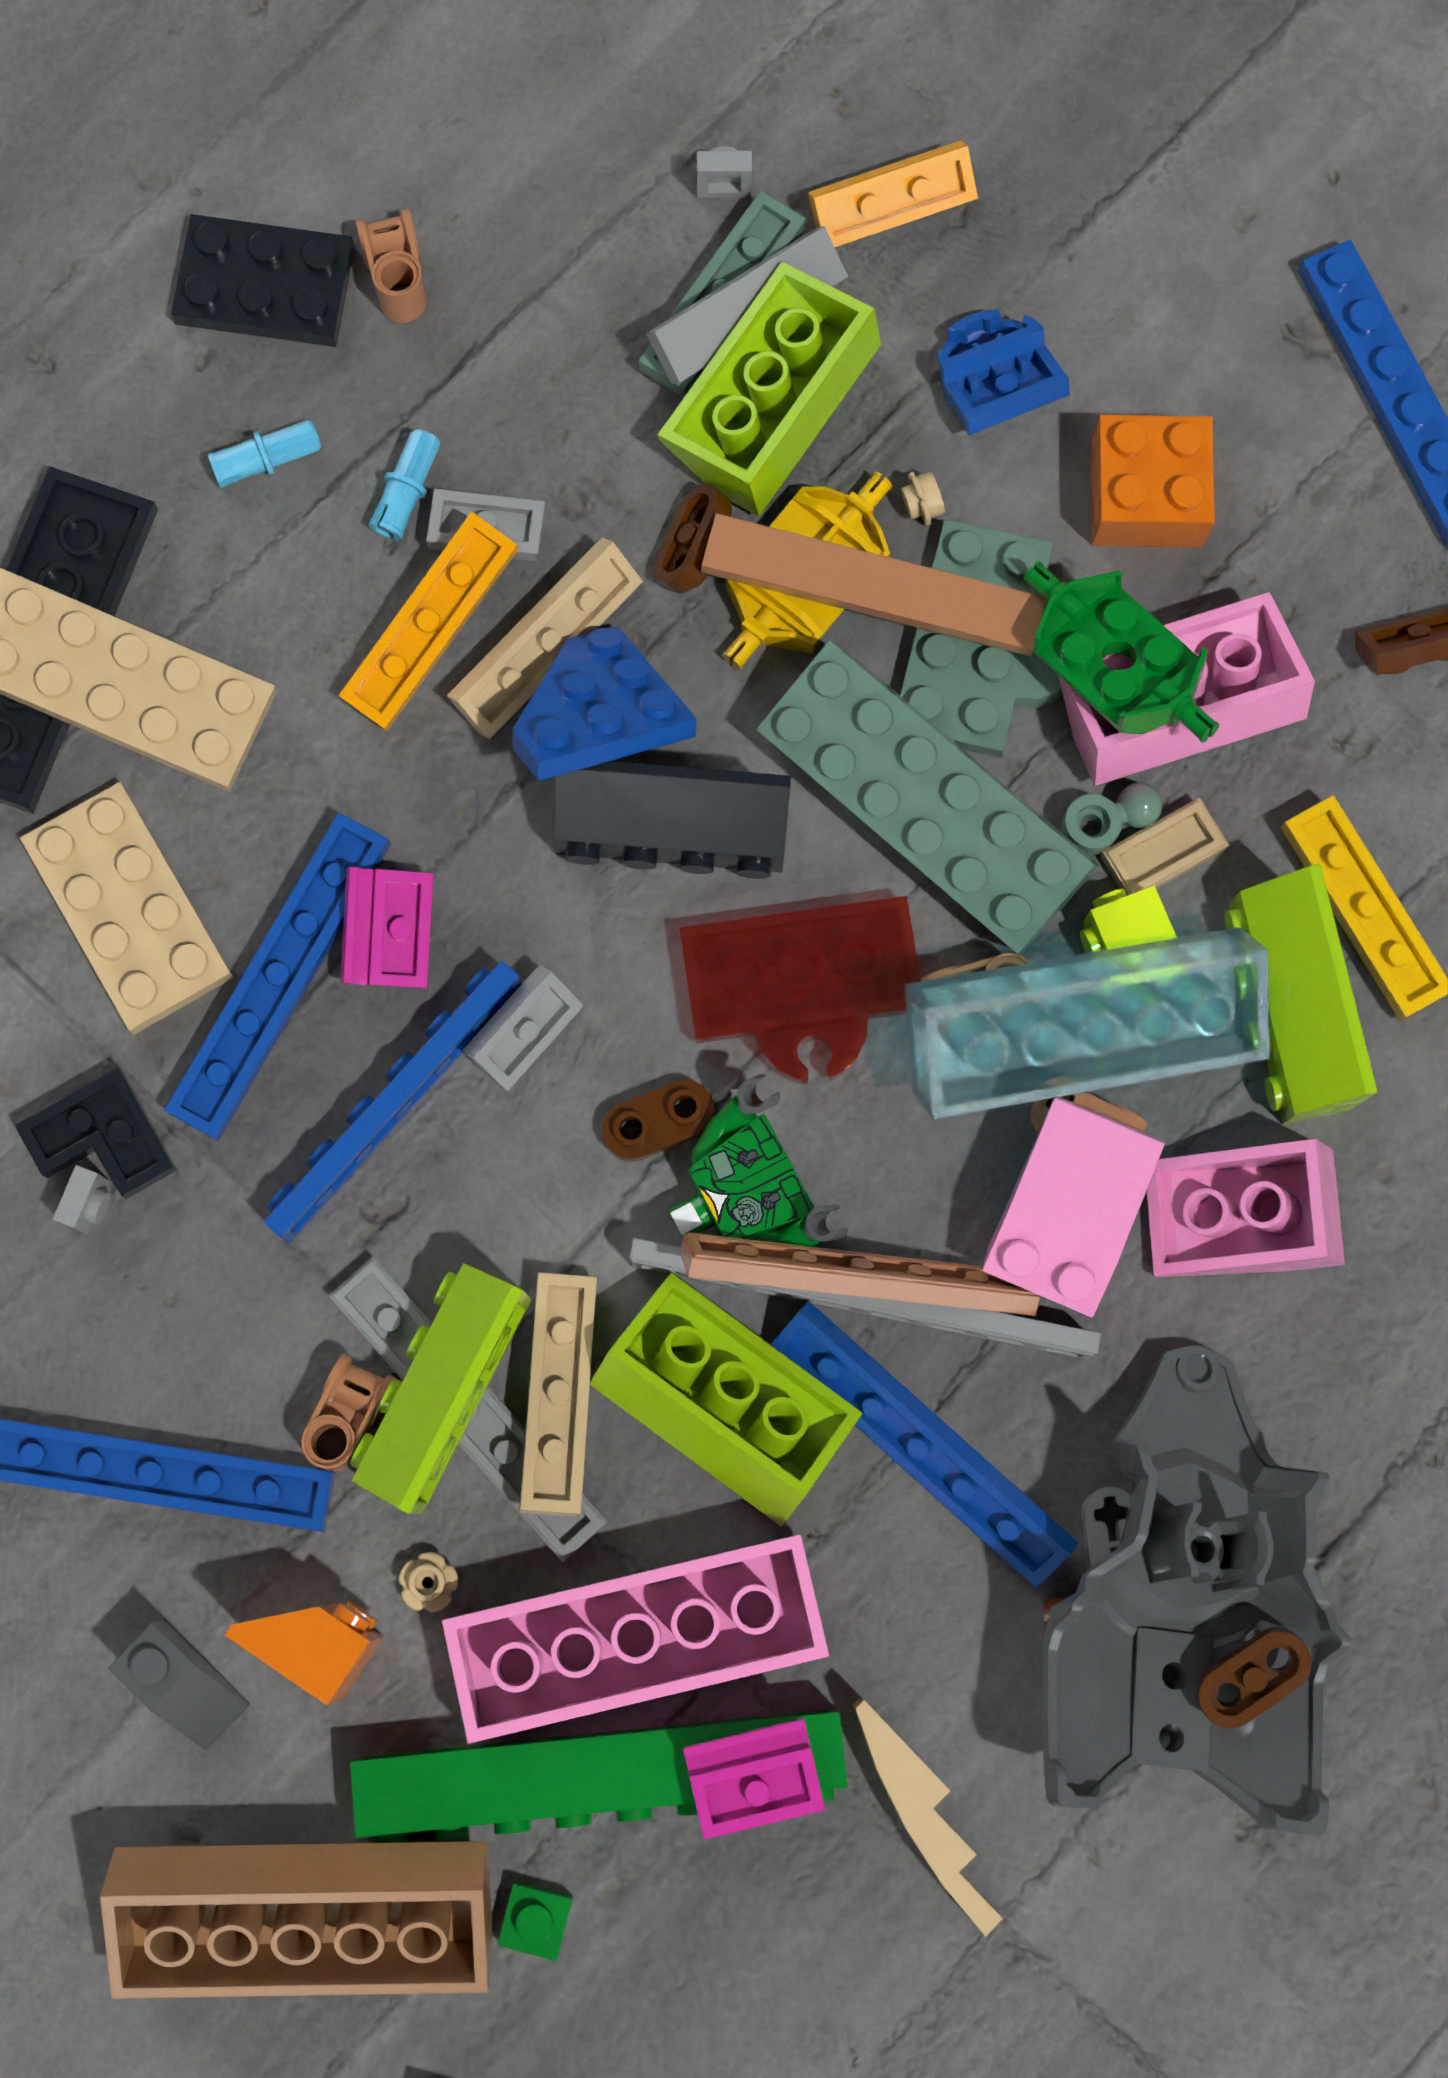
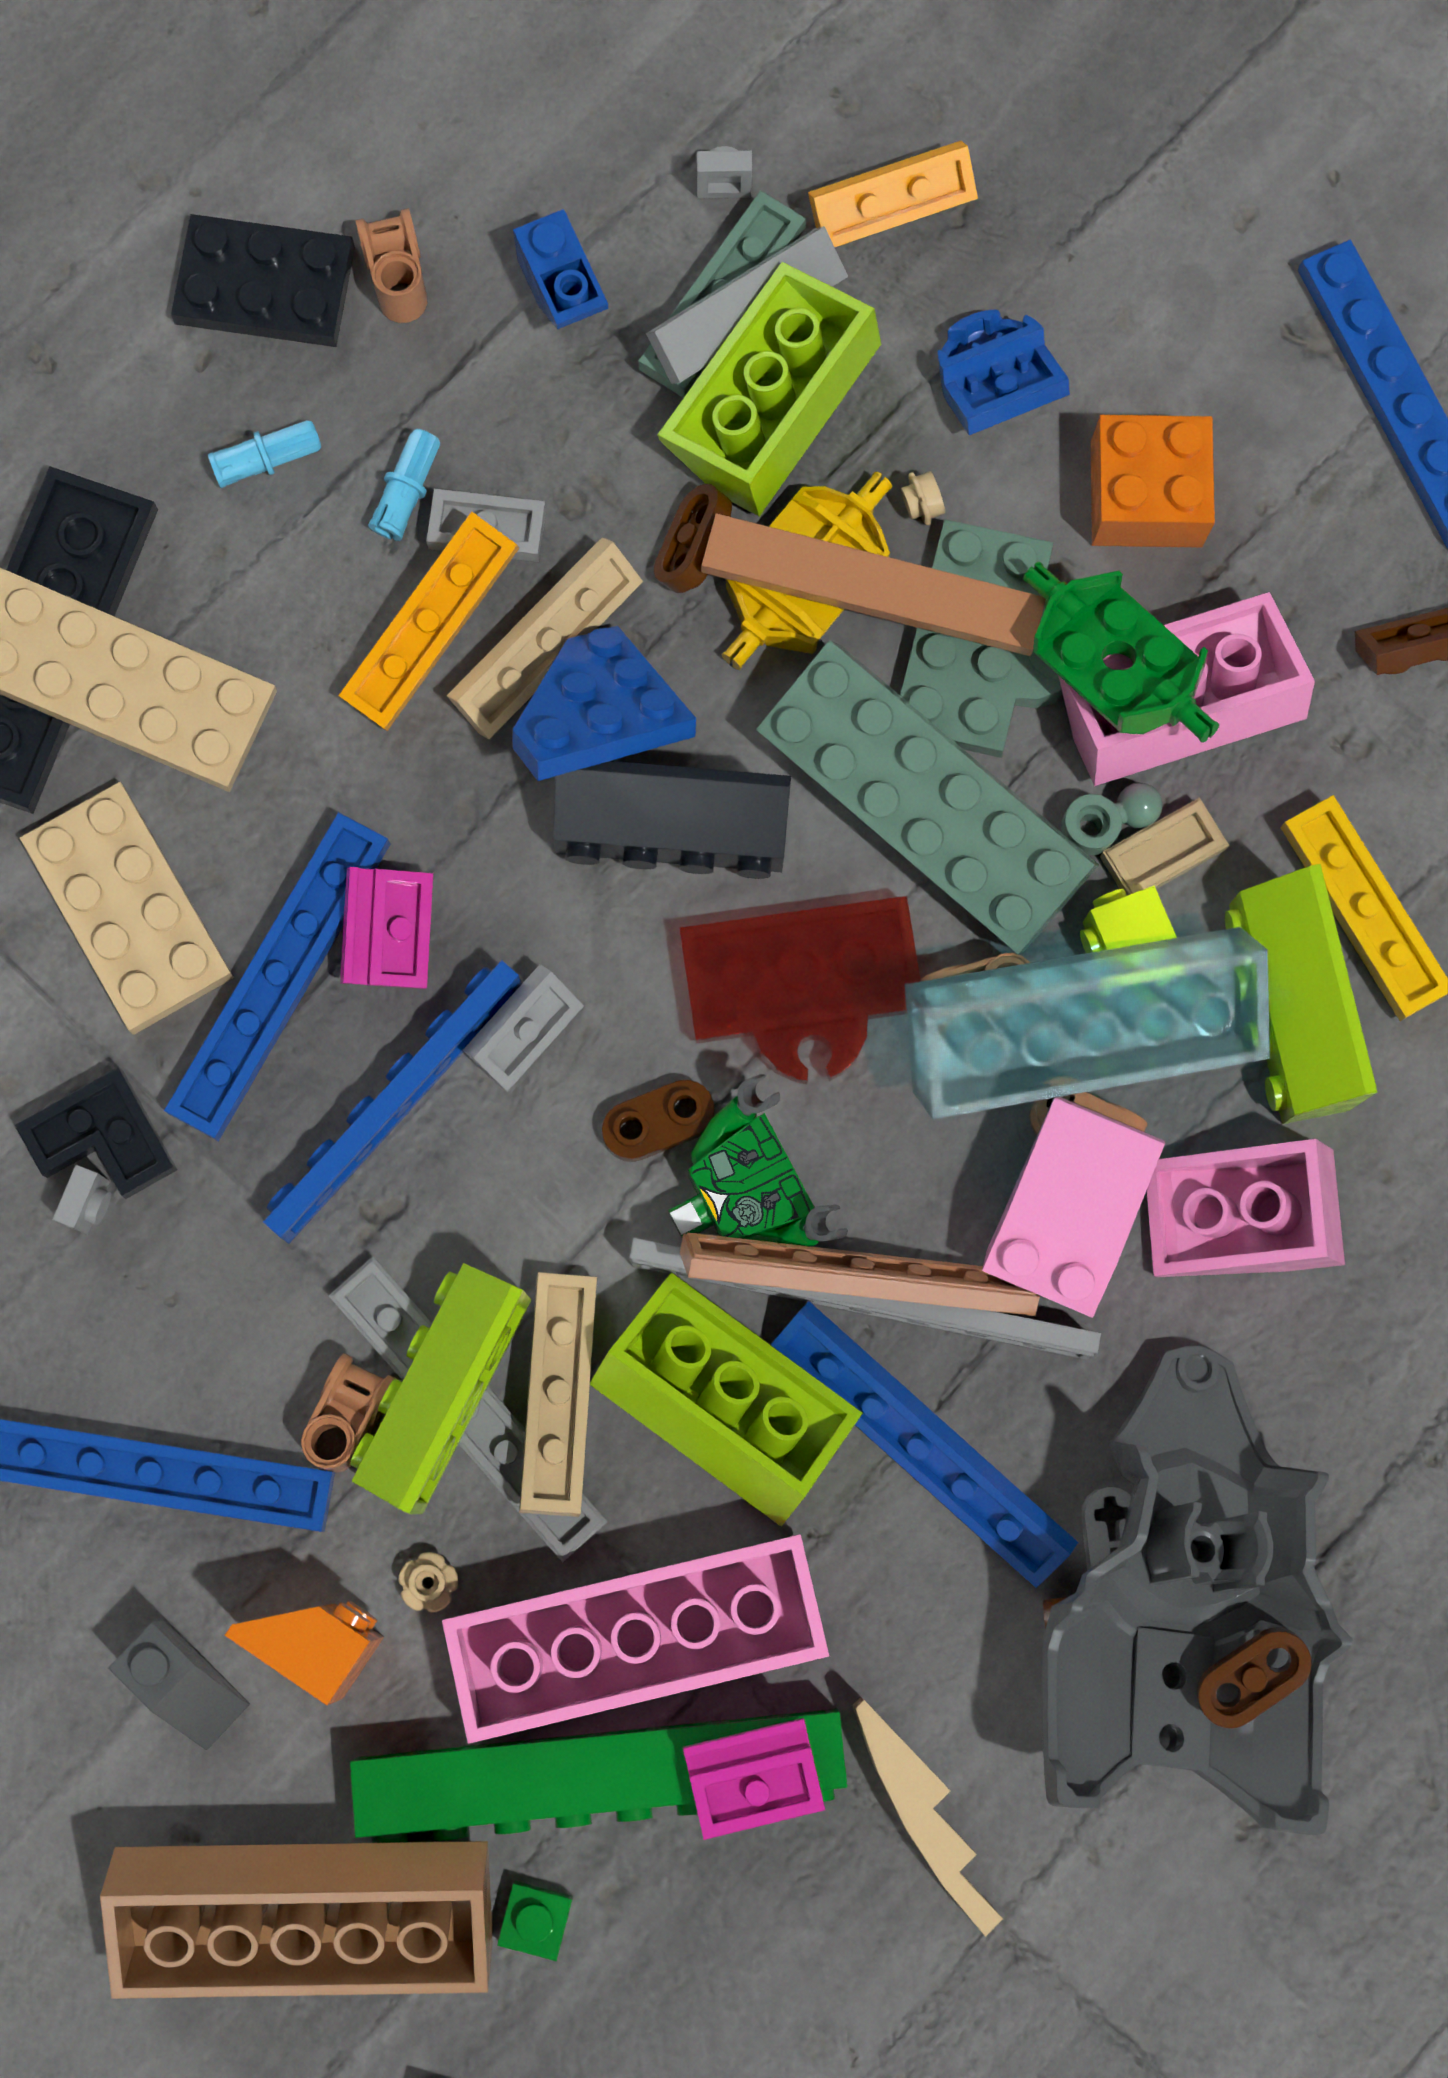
(558, 270): none -> blue slope

